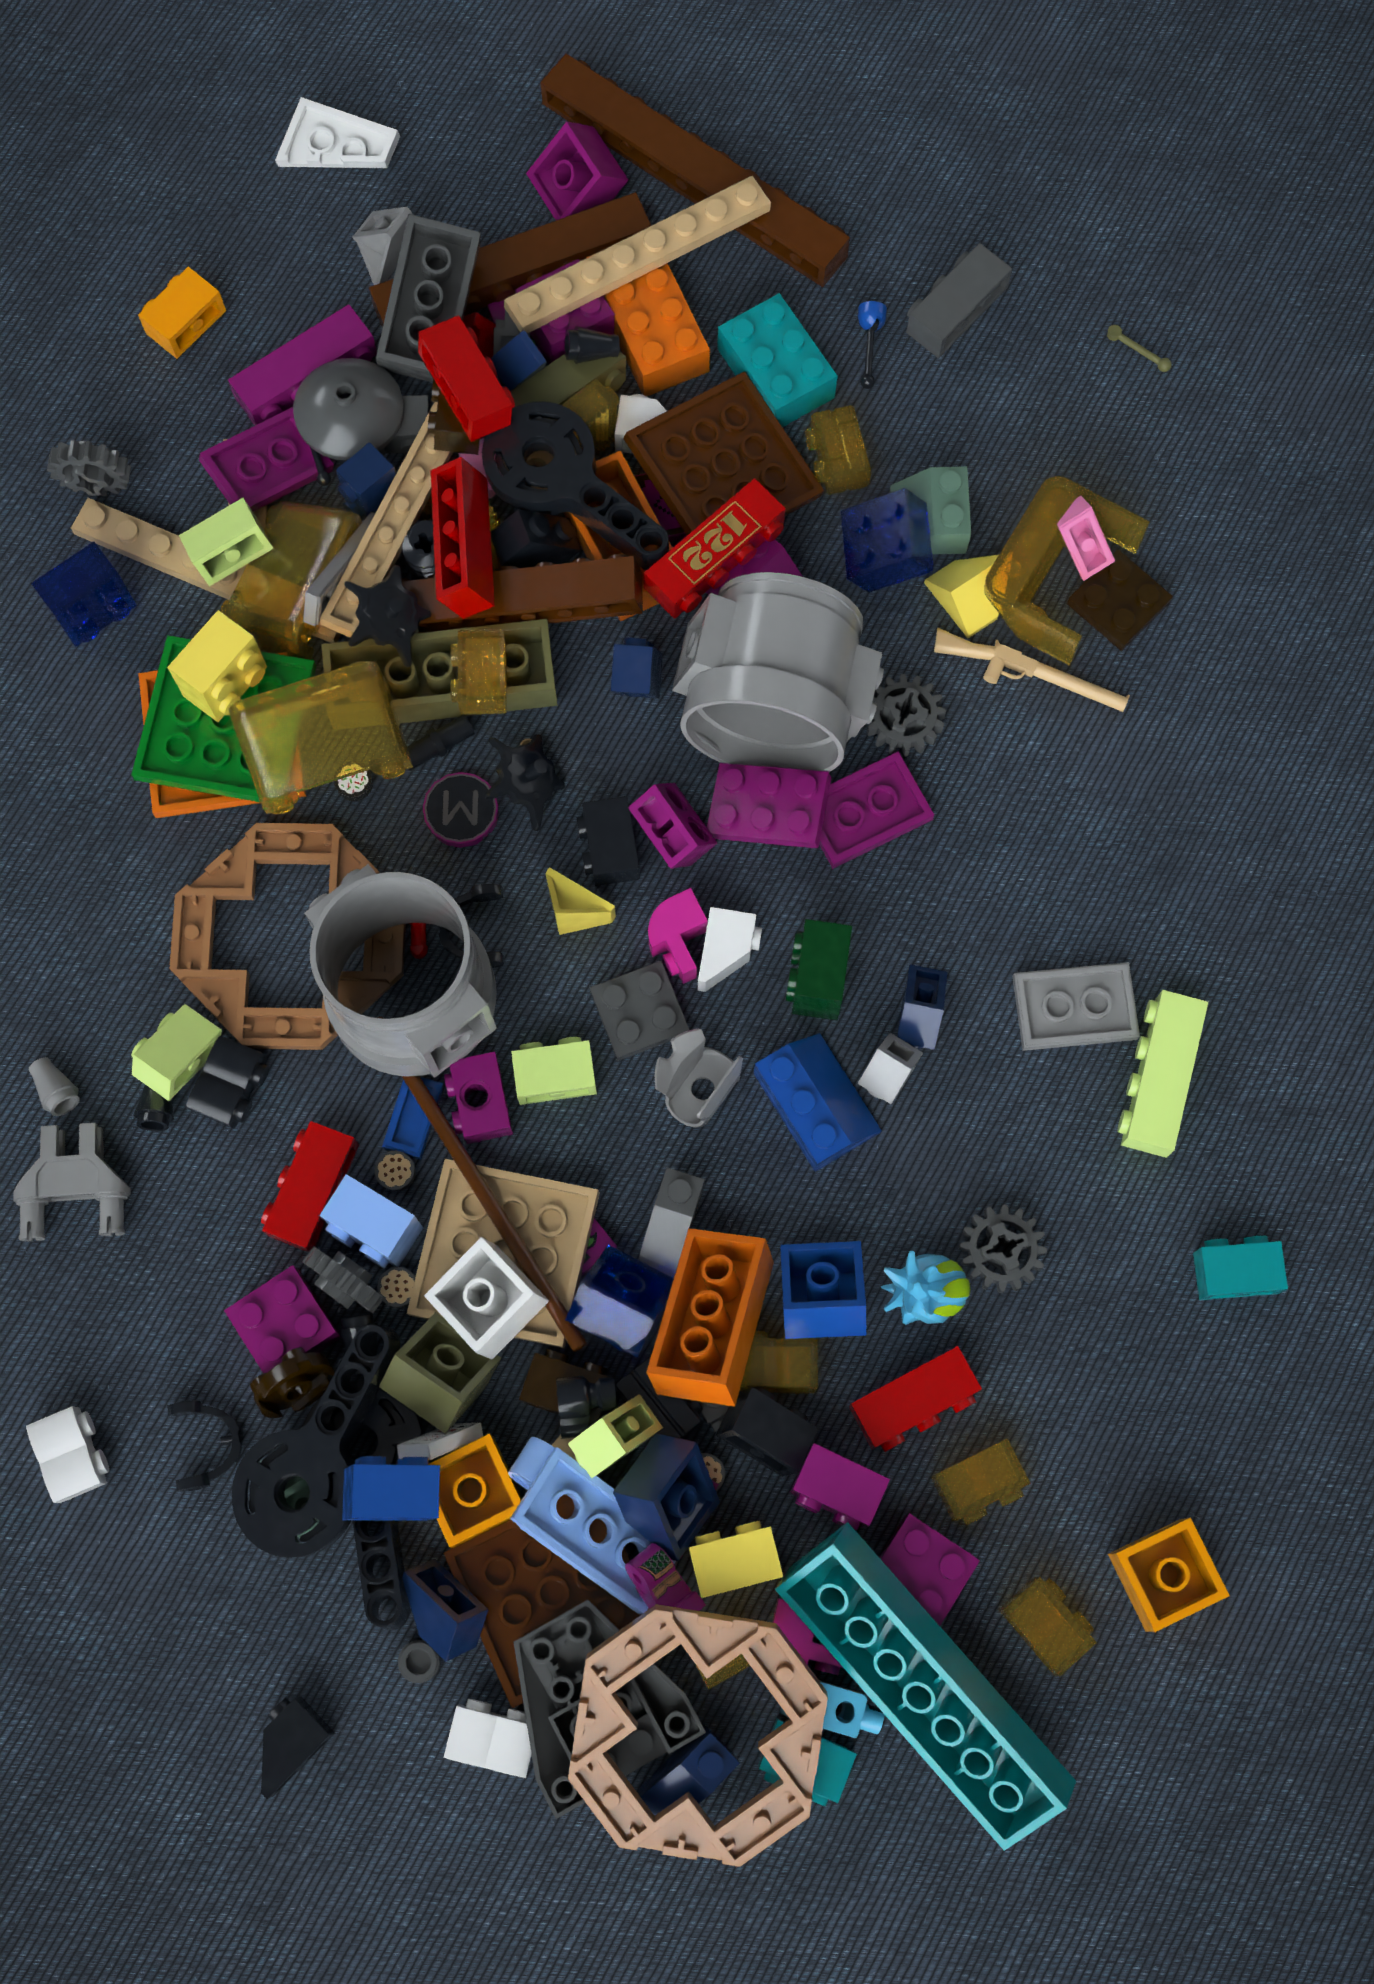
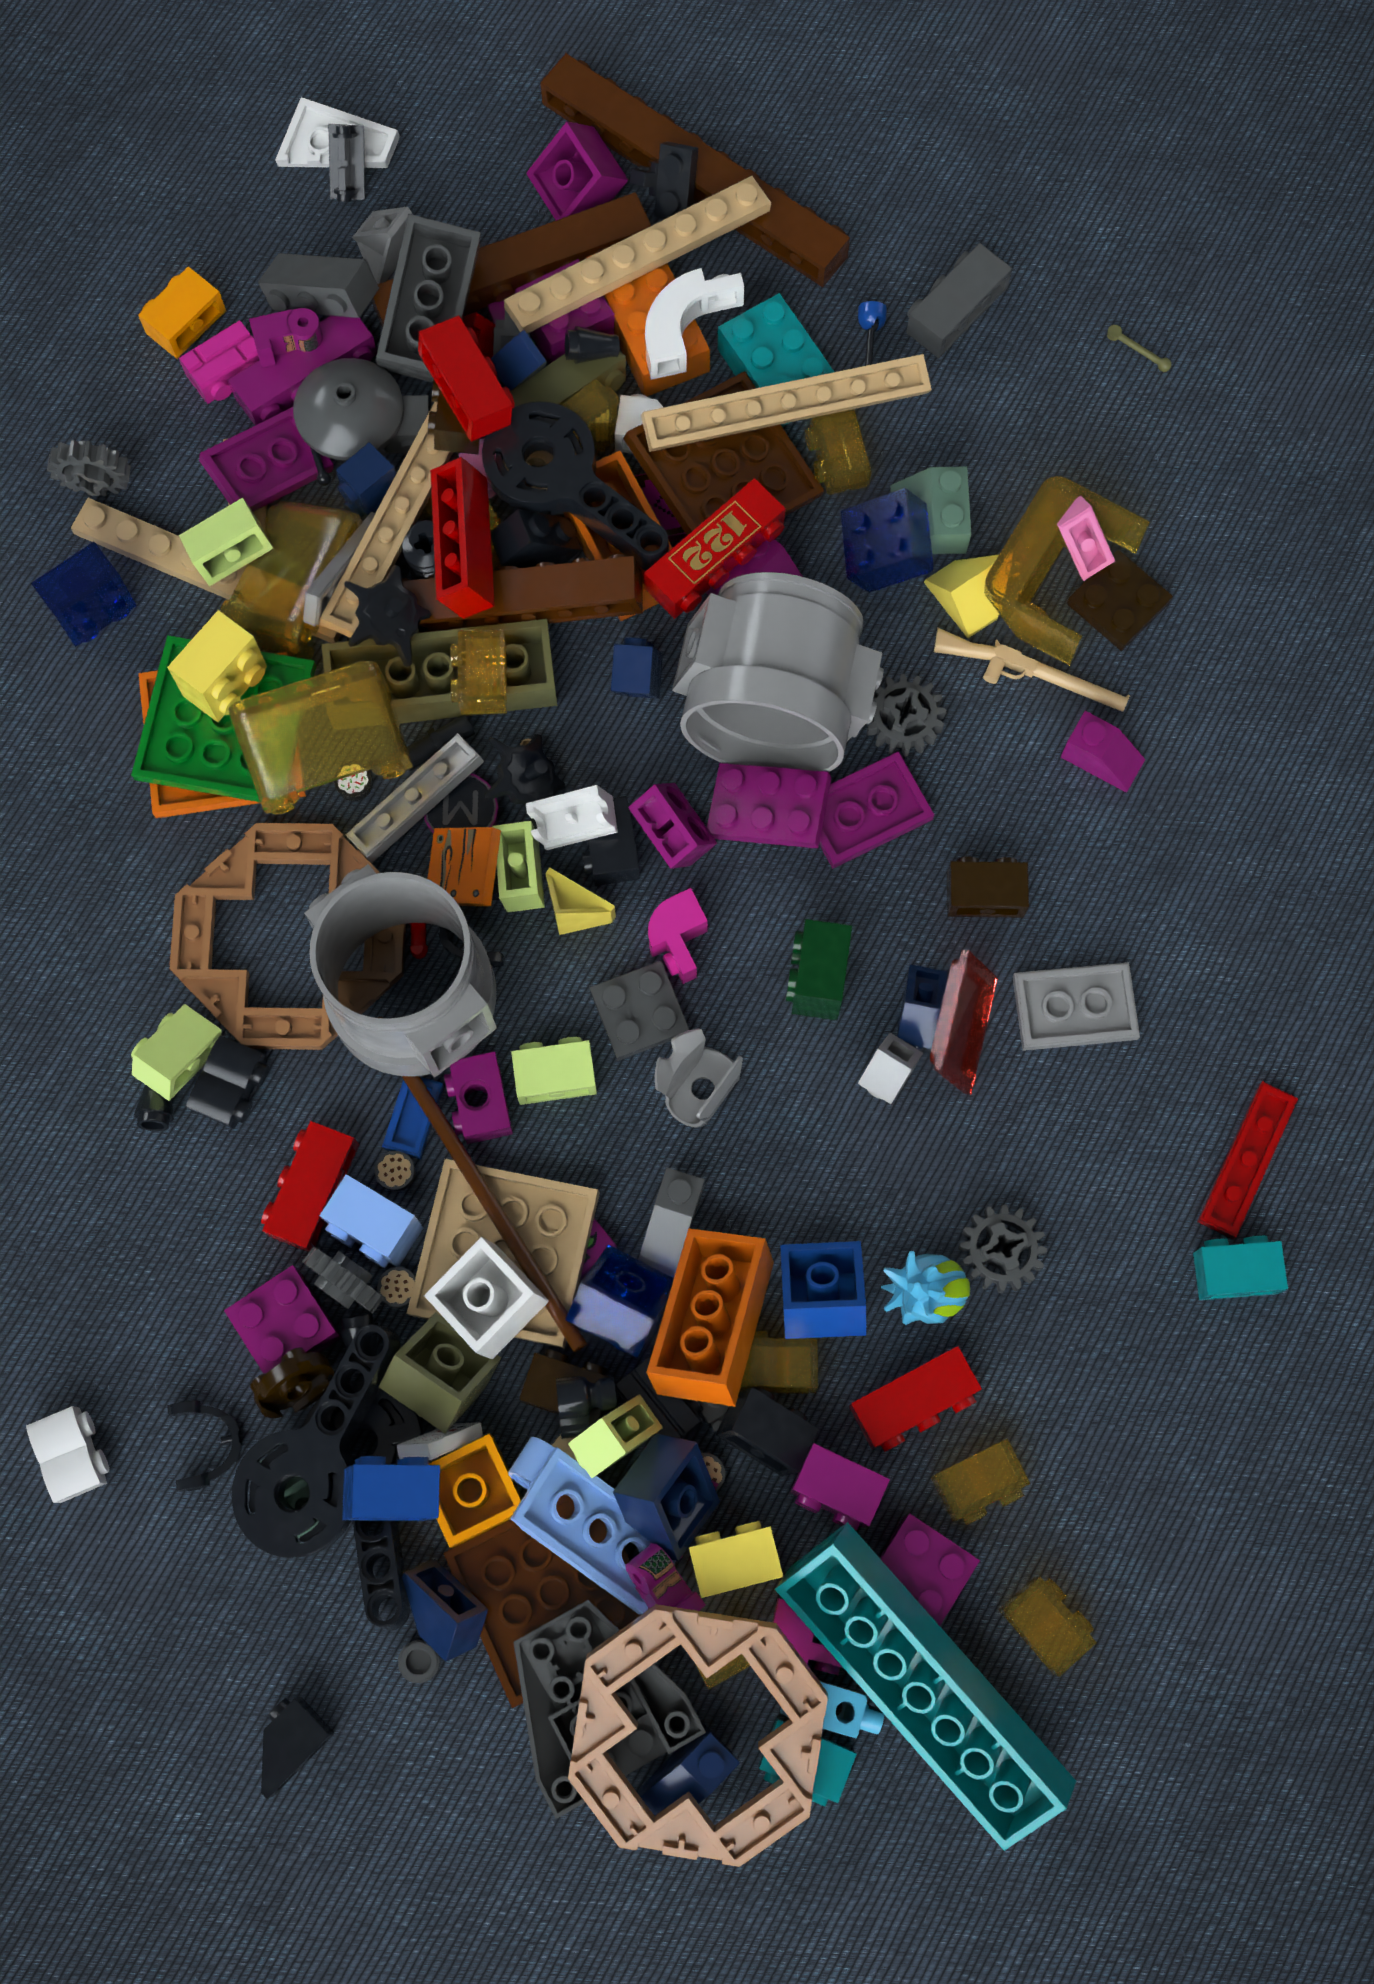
(54, 1089): light grey cone -> none
(68, 1179): light grey connector -> none
(218, 360): none -> dark pink brick
(285, 333): none -> magenta leg
(319, 283): none -> dark grey brick
(346, 162): none -> hinge
(414, 798): none -> light grey tile
(465, 863): none -> orange tile
(489, 1739): white brick -> none
(519, 868): none -> yellowish green brick
(573, 817): none -> white hinge
(670, 178): none -> black hinge
(676, 308): none -> white arch
(727, 945): white slope -> none
(785, 402): none -> tan plate
(816, 1100): blue slope -> none
(963, 1021): none -> clear red piece
(987, 888): none -> dark brown brick
(1103, 752): none -> magenta slope
(1163, 1073): yellowish green brick -> none
(1168, 1575): light orange brick -> none
(1247, 1160): none -> red tile

